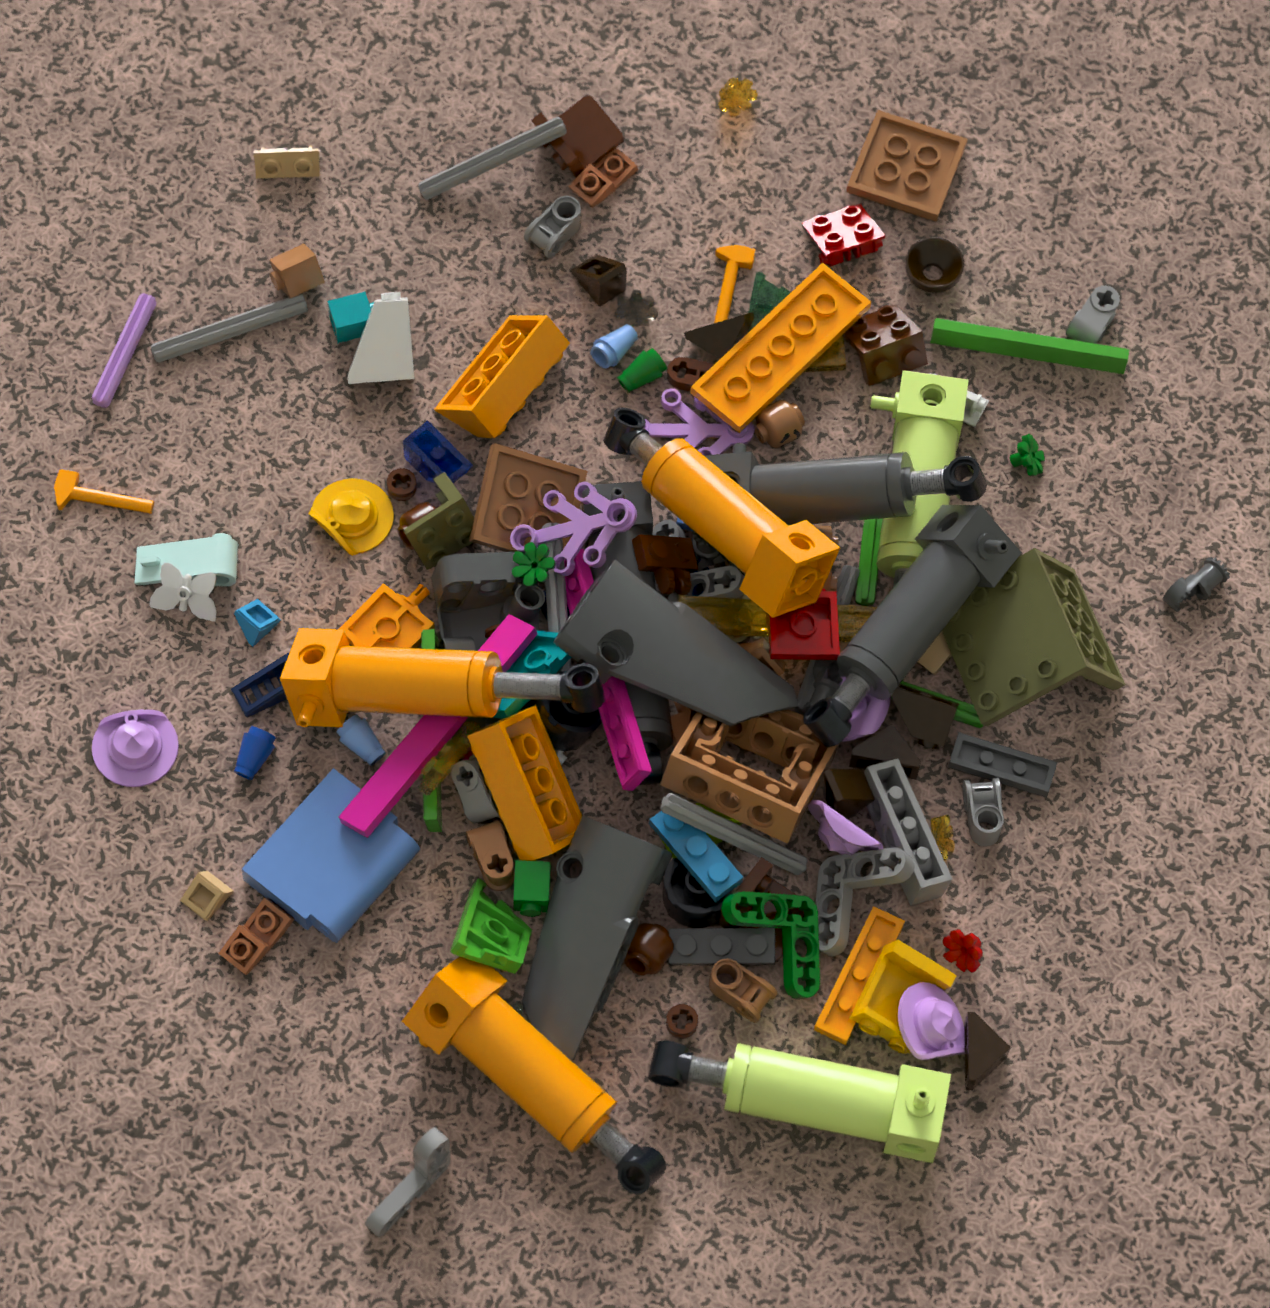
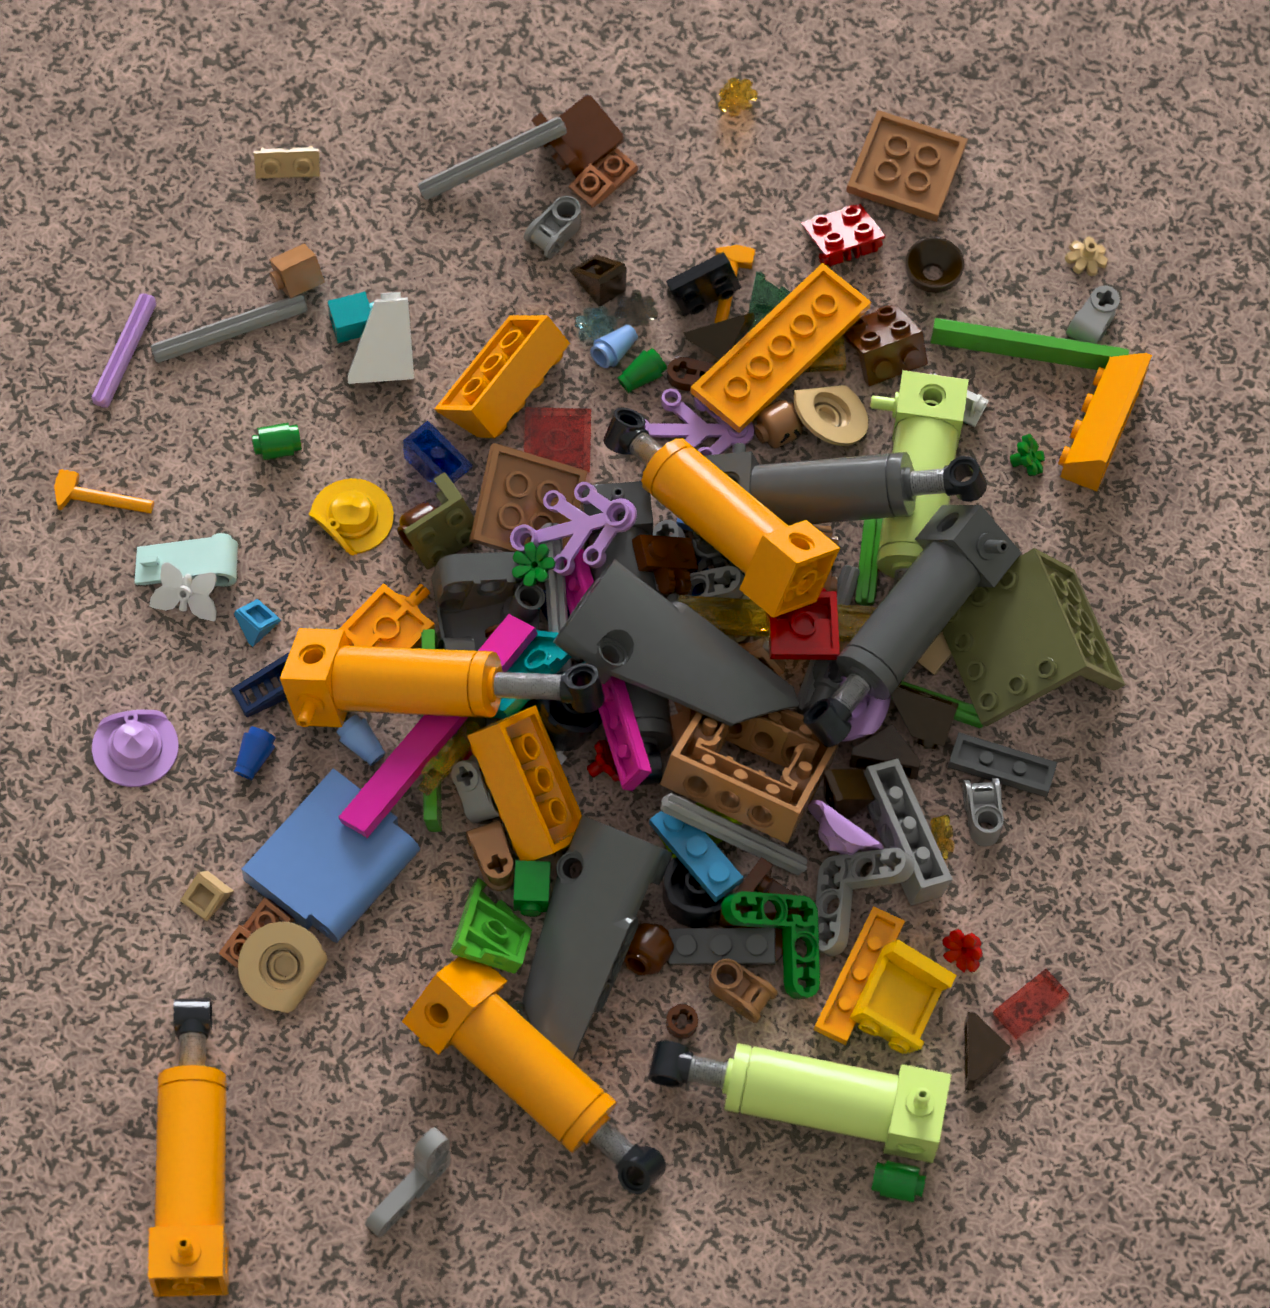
(189, 1236): none -> light orange piece
(276, 441): none -> green brick
(280, 965): none -> tan hat
(399, 493): reddish brown bush -> none
(559, 435): none -> clear red tile
(594, 323): none -> clear light blue plant
(604, 762): none -> red plant
(704, 284): none -> black bracket
(832, 414): none -> tan hat
(898, 1181): none -> green brick
(930, 1022): lavender hat -> none
(1031, 1003): none -> clear red tile
(1086, 256): none -> tan plant
(1104, 419): none -> light orange slope
(1199, 584): dark grey connector -> none

